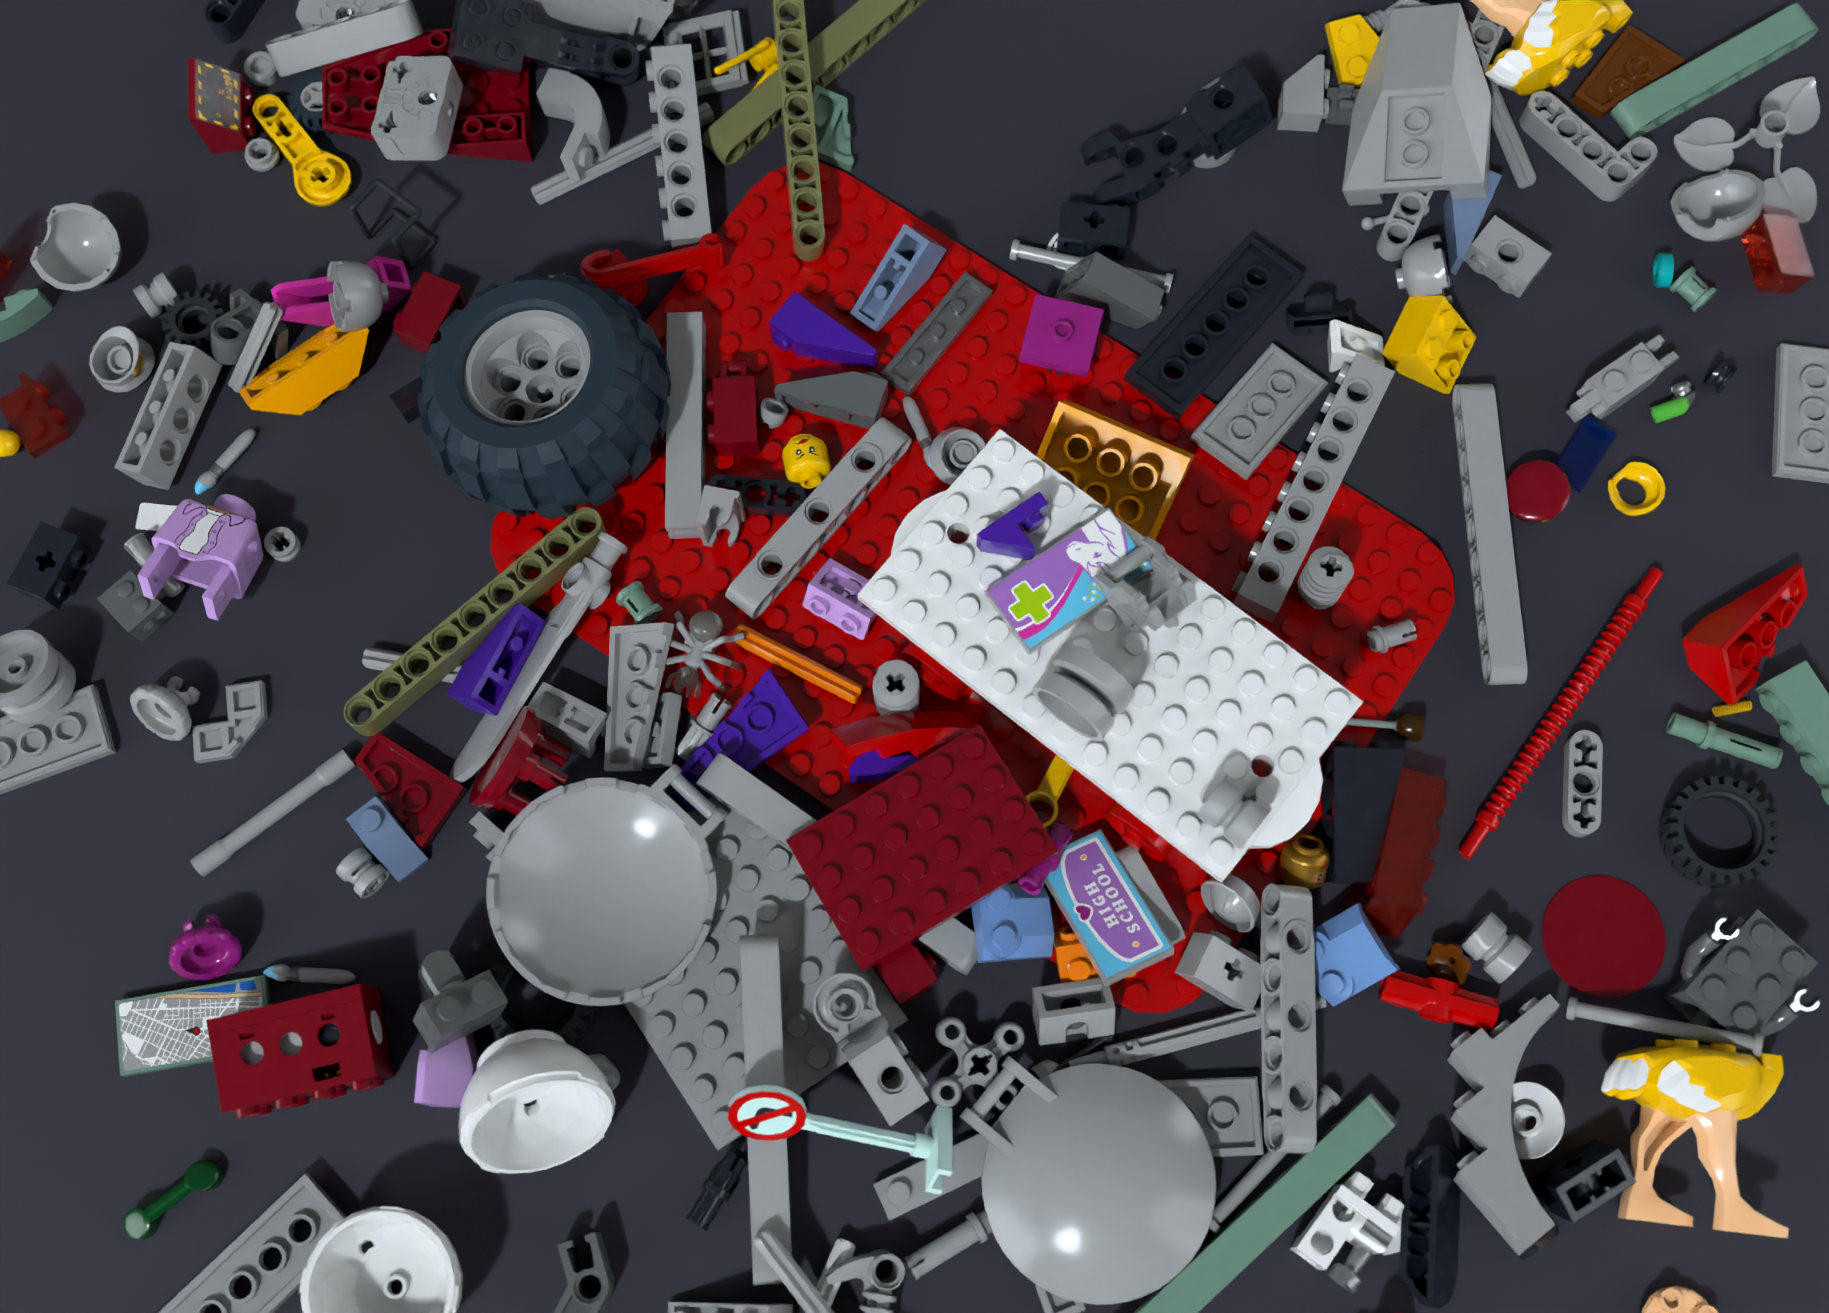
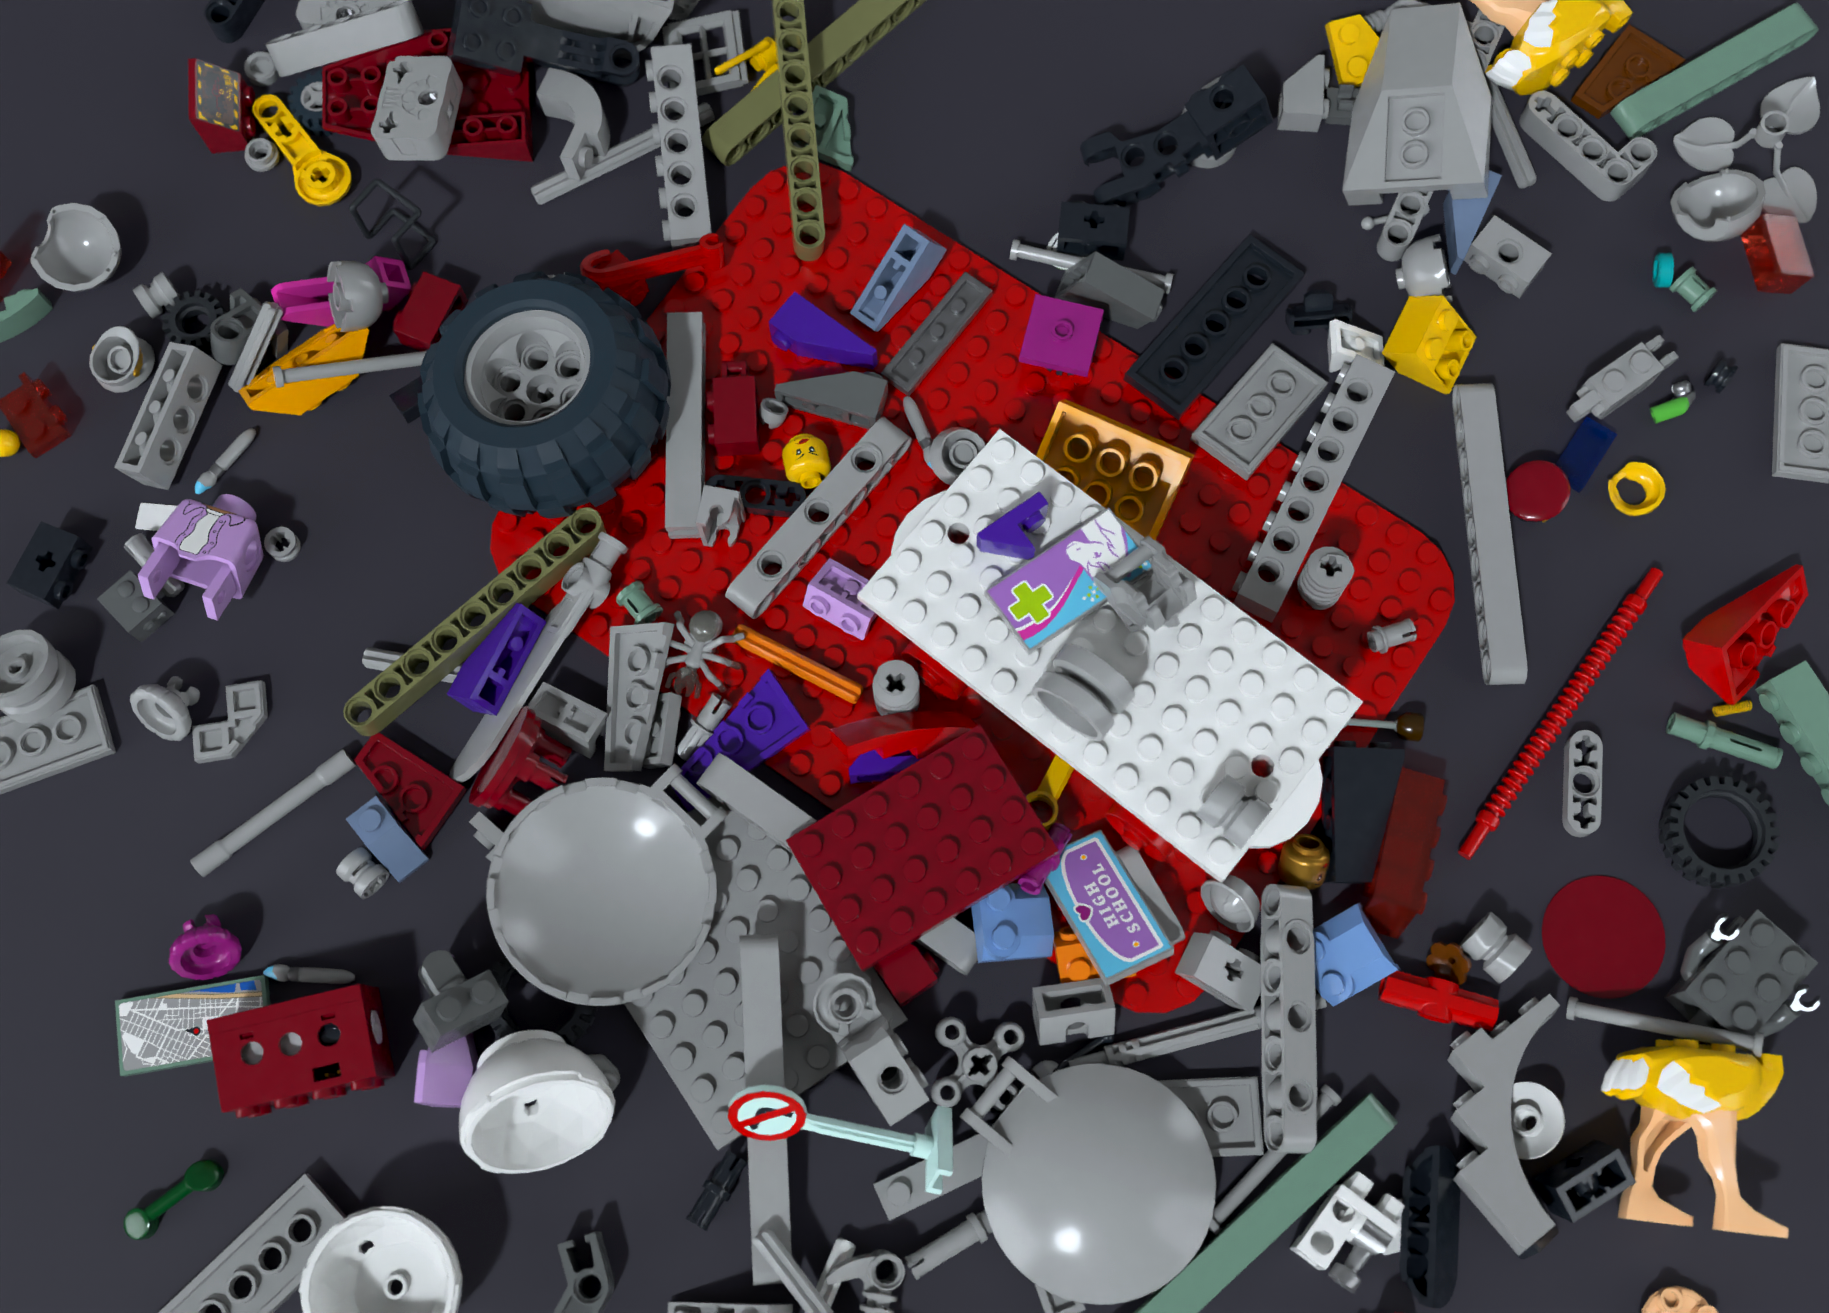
(346, 368): none -> light grey bar

